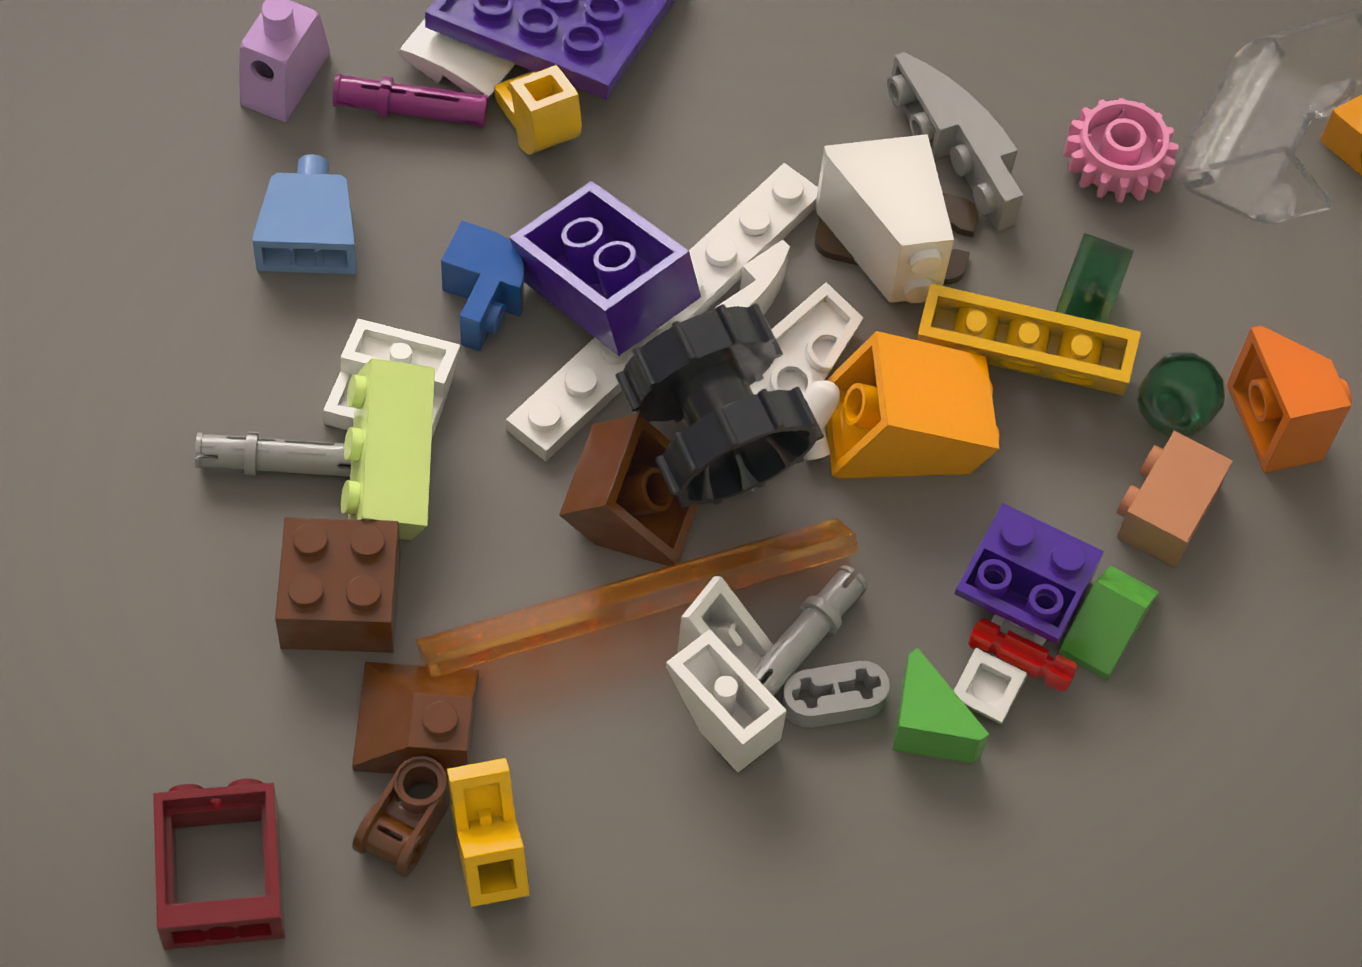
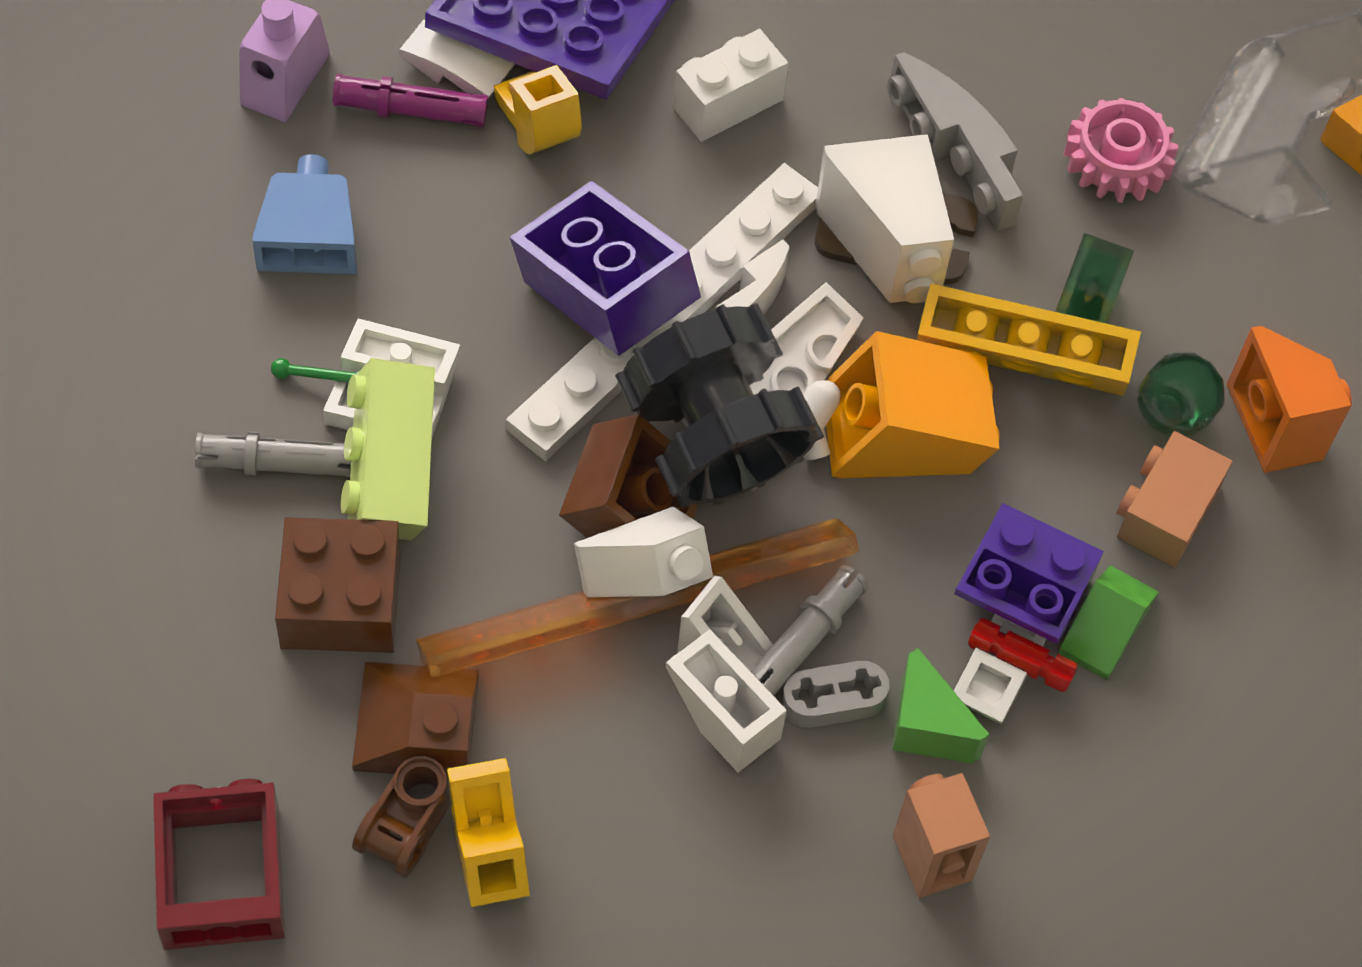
(282, 368): none -> green hinge
(488, 274): blue brick -> none
(645, 557): none -> white slope
(730, 84): none -> white brick
(940, 833): none -> nougat brick

